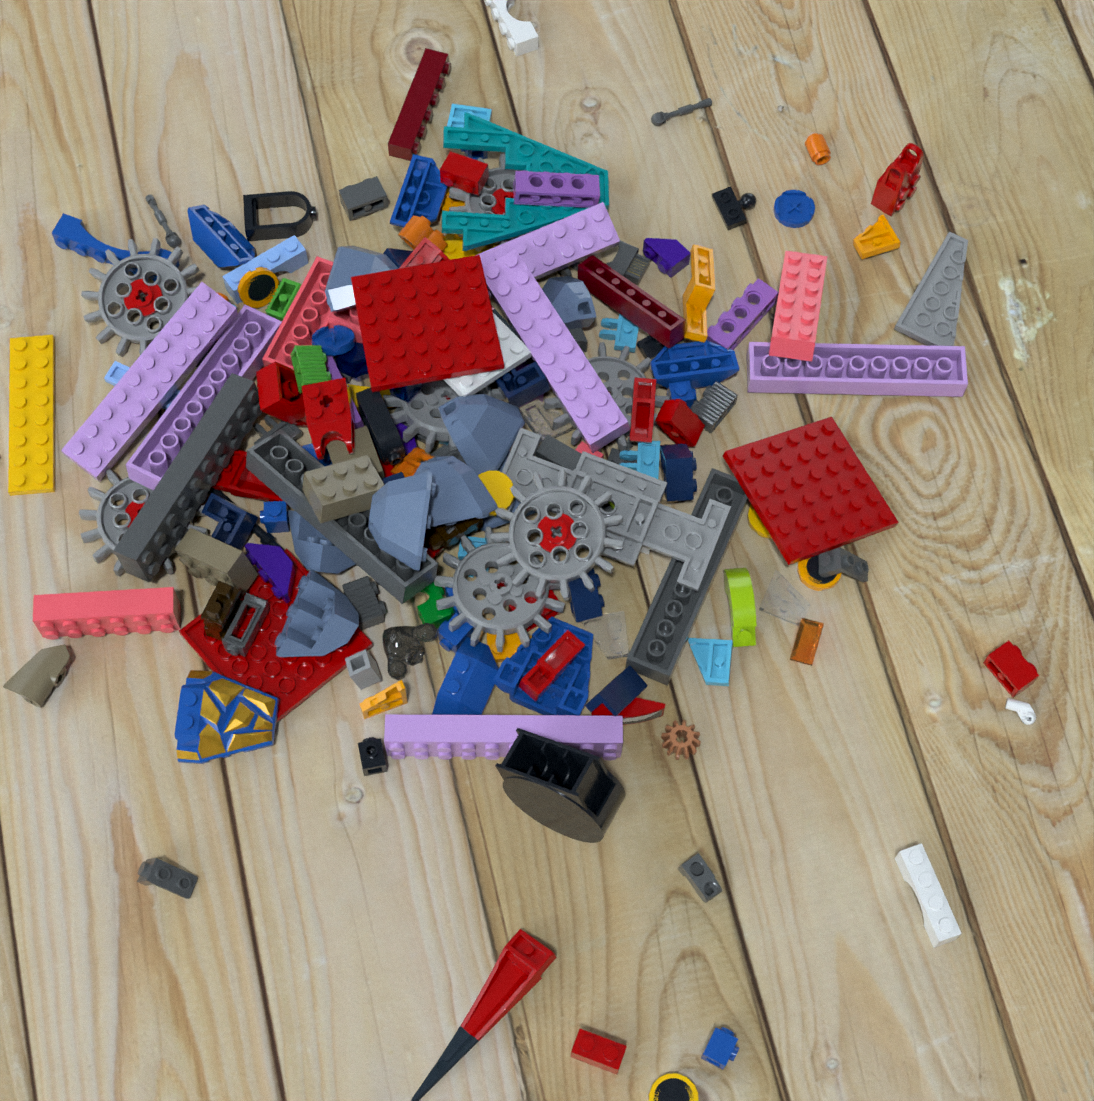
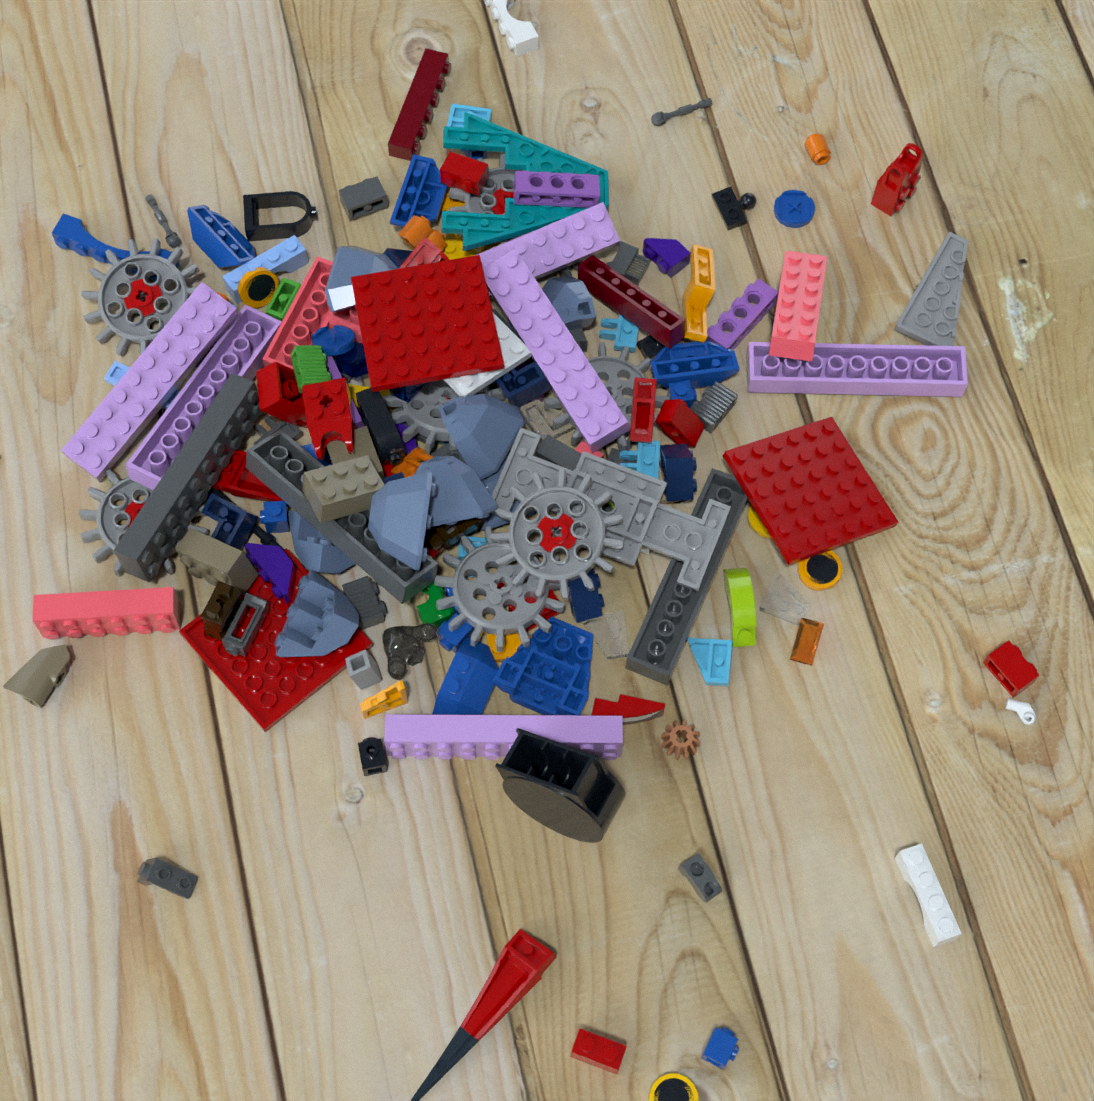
(31, 415): yellow plate -> none
(222, 718): wedge -> none
(499, 487): yellow tile -> none
(551, 665): red slope -> none
(619, 692): dark blue panel -> none
(843, 561): dark grey bracket -> none
(876, 239): light orange wing -> none

